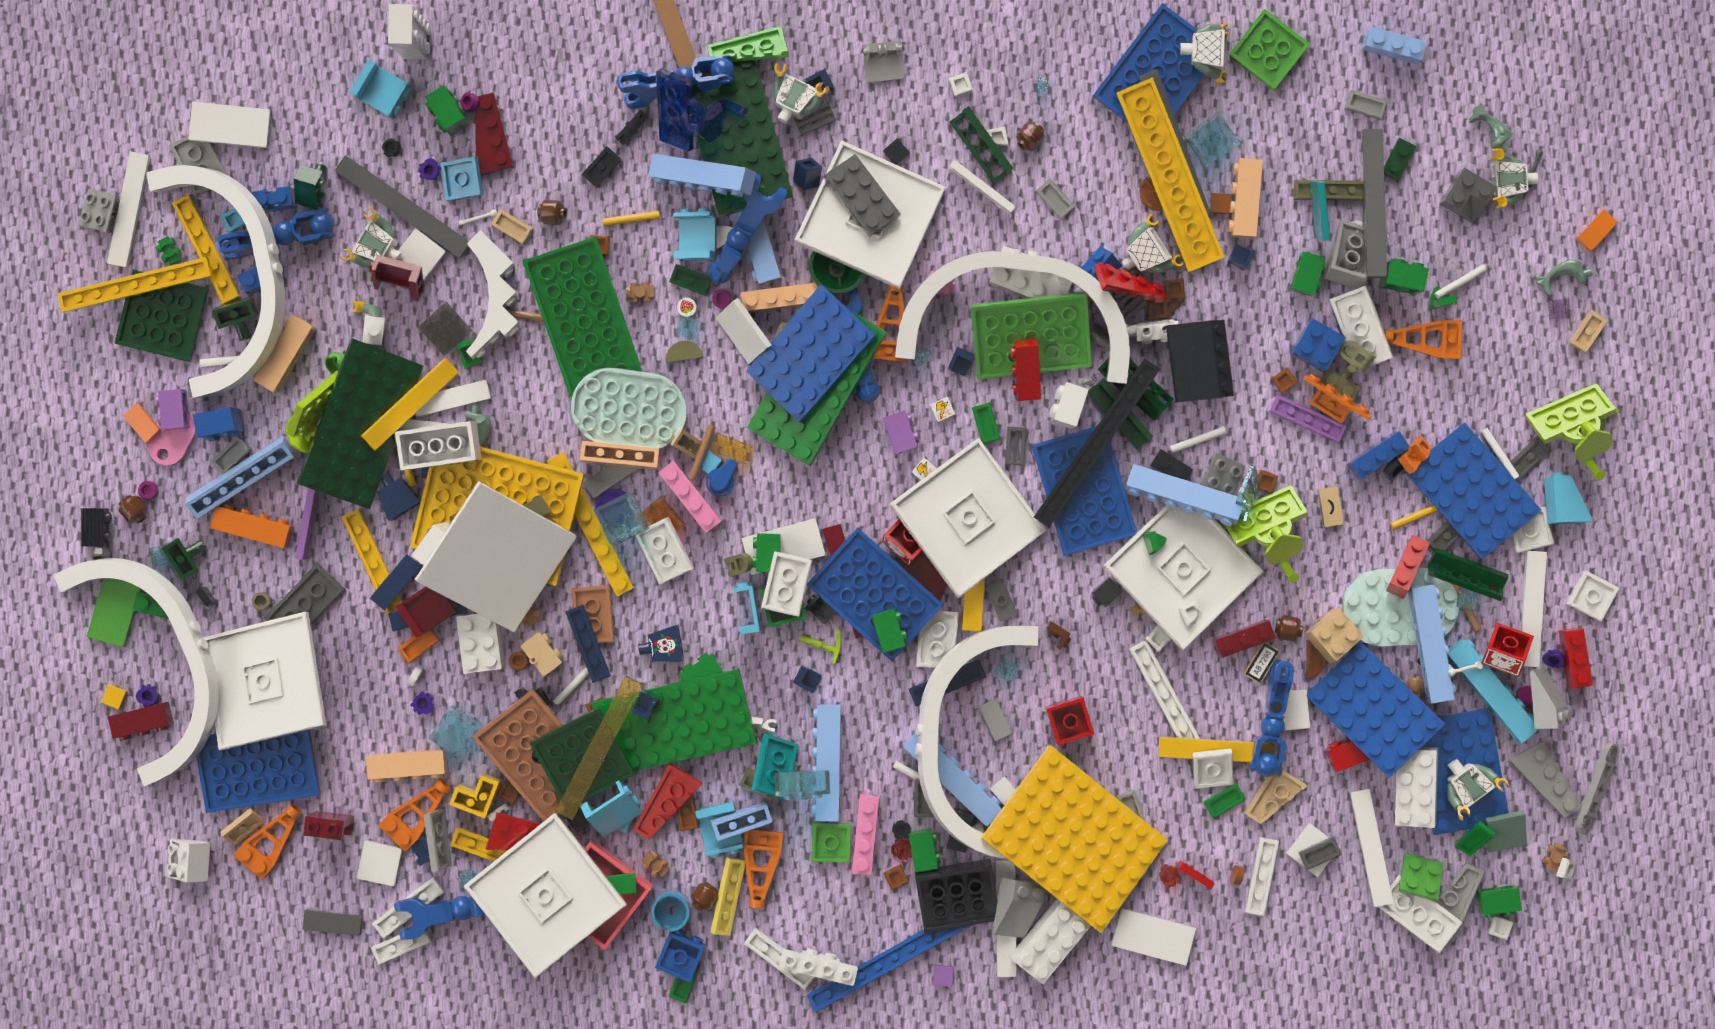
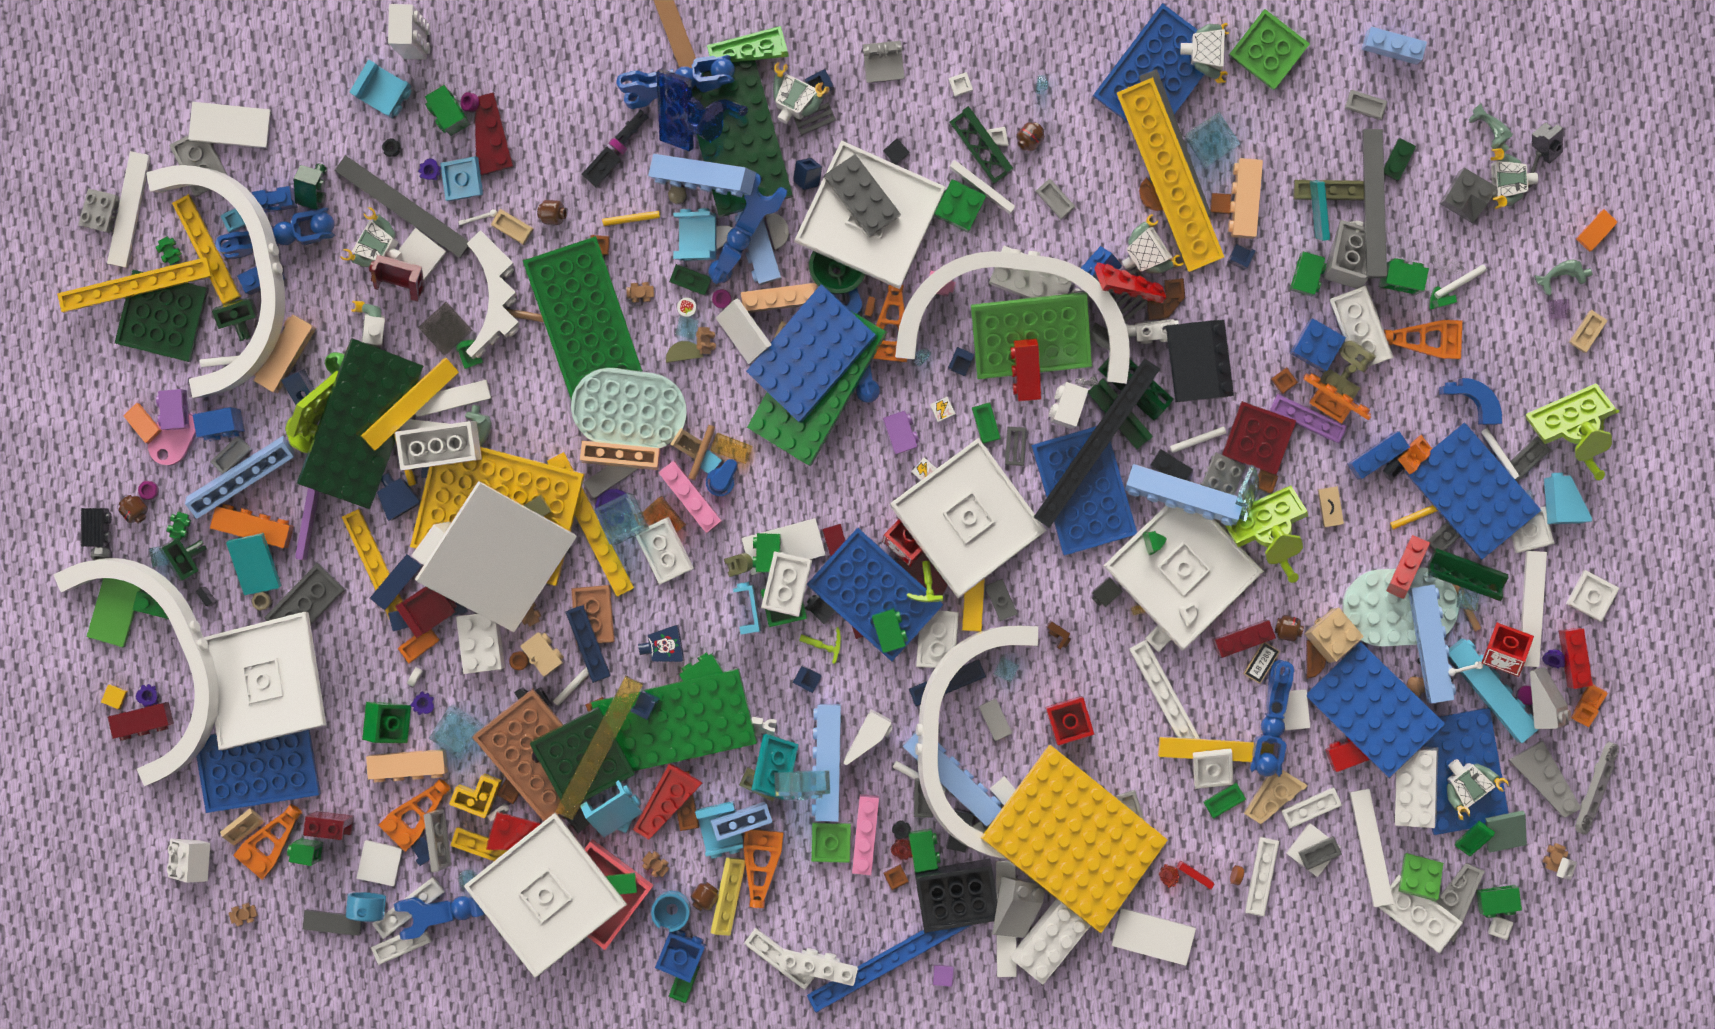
(180, 523): none -> green piece
(245, 913): none -> medium nougat piece
(253, 564): none -> teal tile
(296, 383): none -> dark blue torso
(305, 851): none -> green brick
(365, 906): none -> dark azure piece
(386, 722): none -> green slope
(618, 146): none -> magenta tile
(677, 195): none -> dark tan tile
(703, 340): none -> medium nougat piece
(778, 229): none -> white tile
(870, 307): none -> dark orange tile
(870, 733): none -> white slope
(929, 592): none -> lime piece
(960, 206): none -> green brick
(1258, 437): none -> dark red plate
(1311, 807): none -> white tile
(1486, 401): none -> blue arch
(1548, 141): none -> black brick
(1588, 705): none -> orange slope

